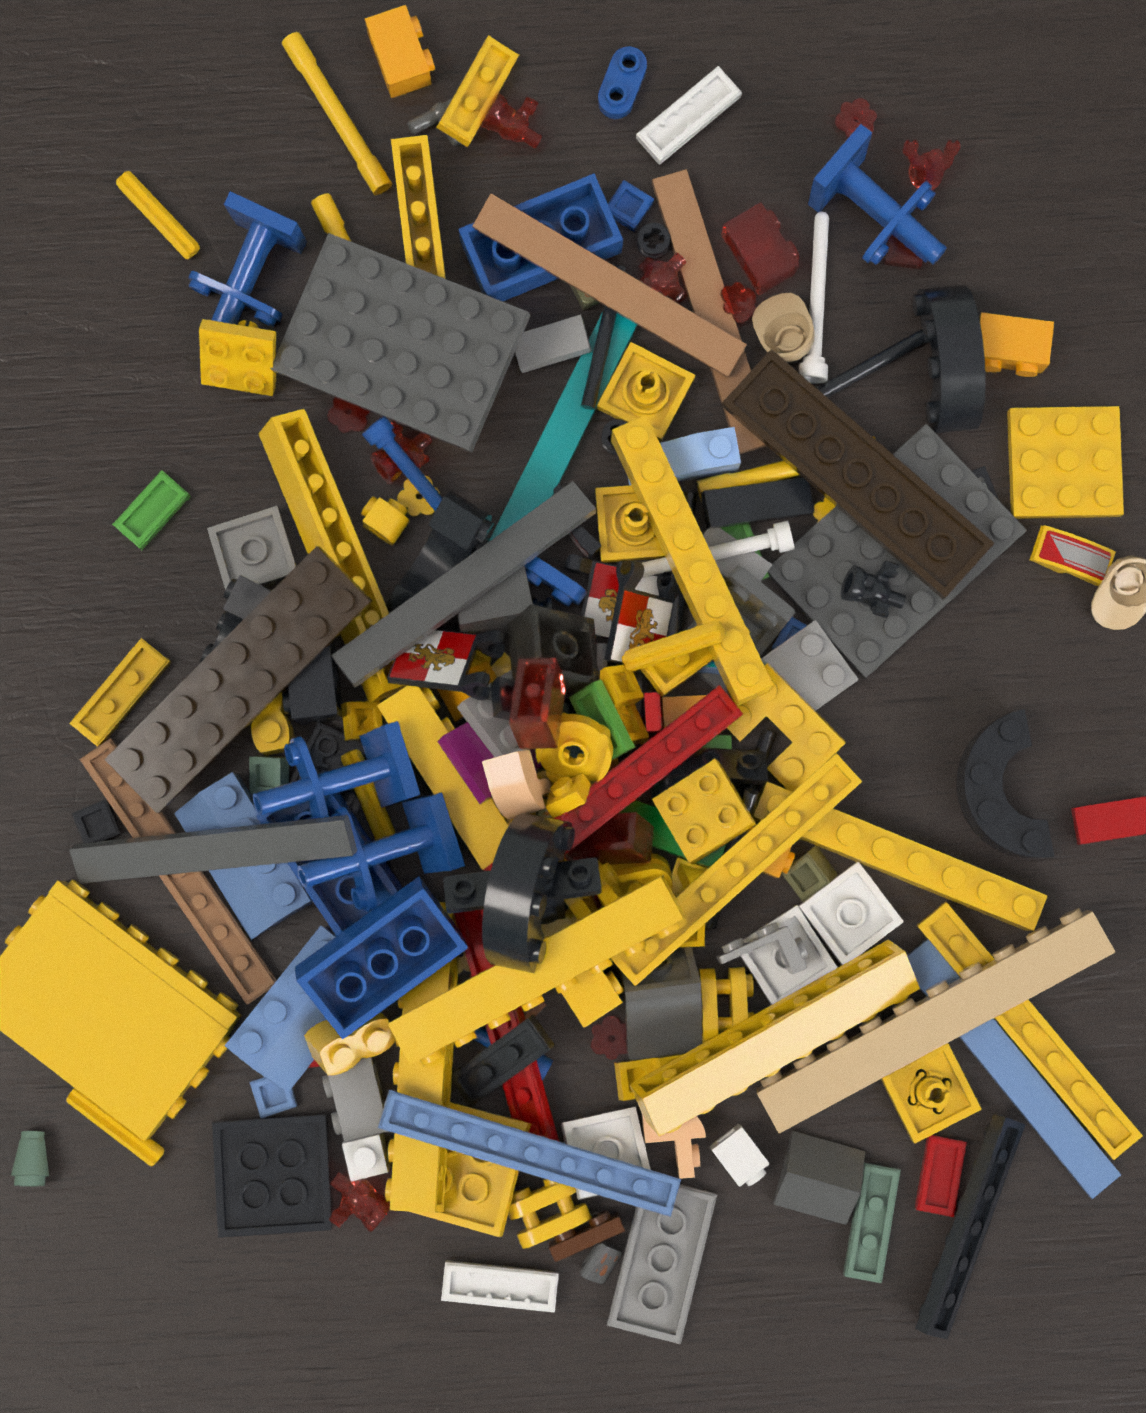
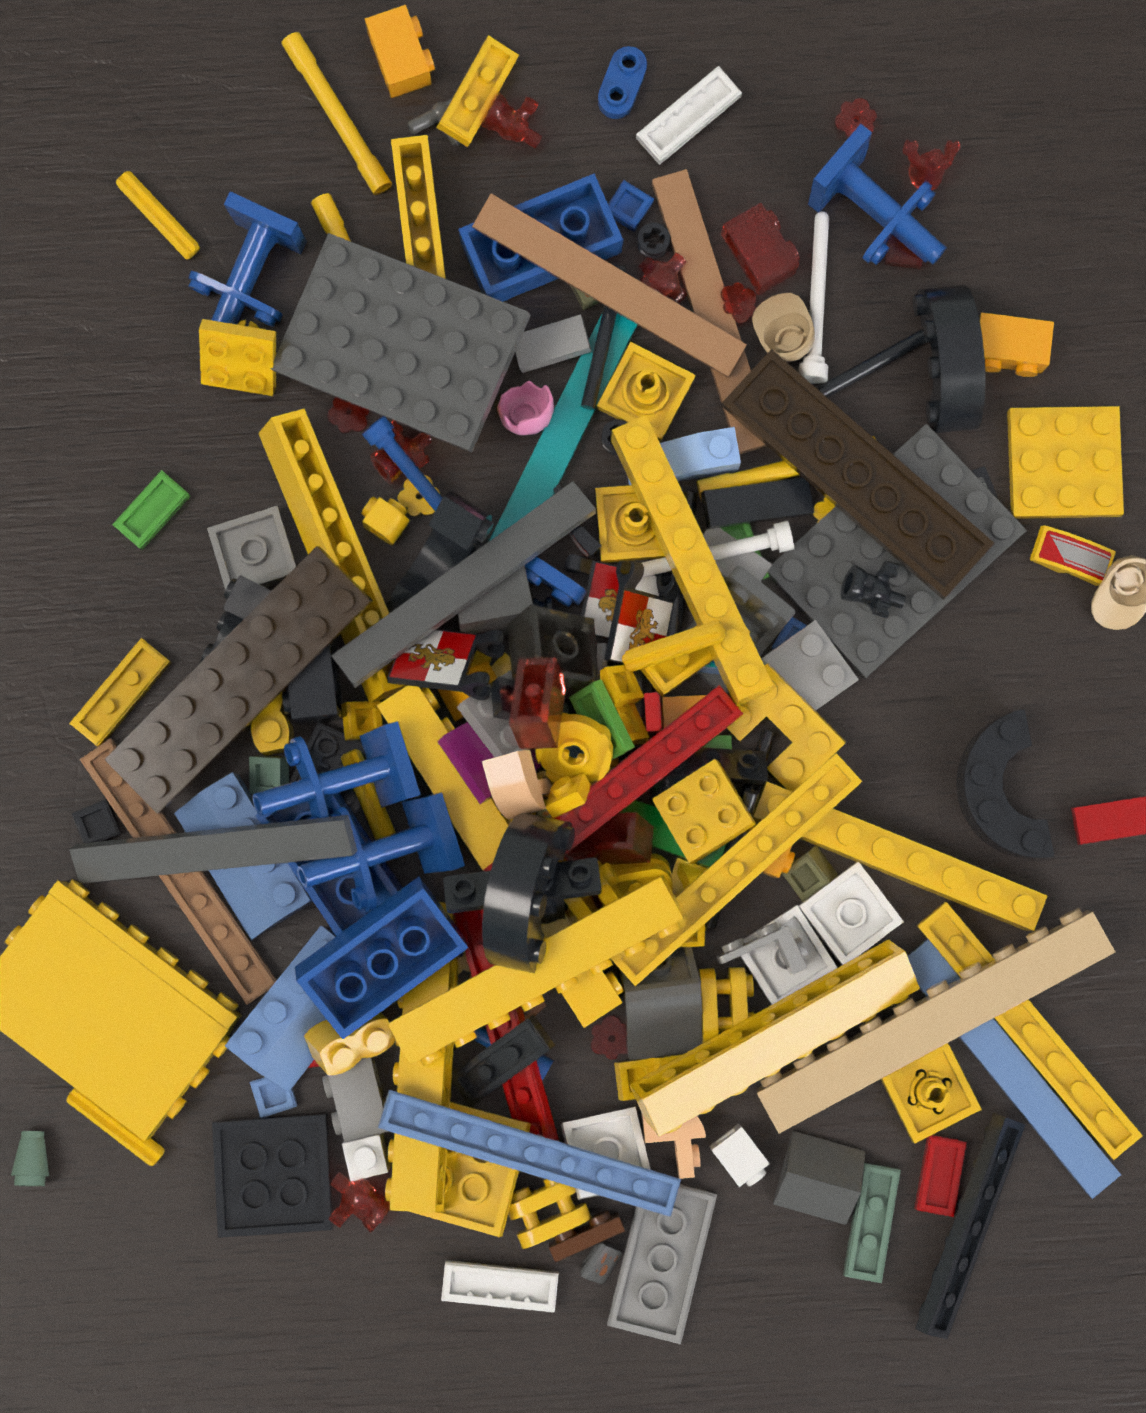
(526, 408): none -> bright pink hair

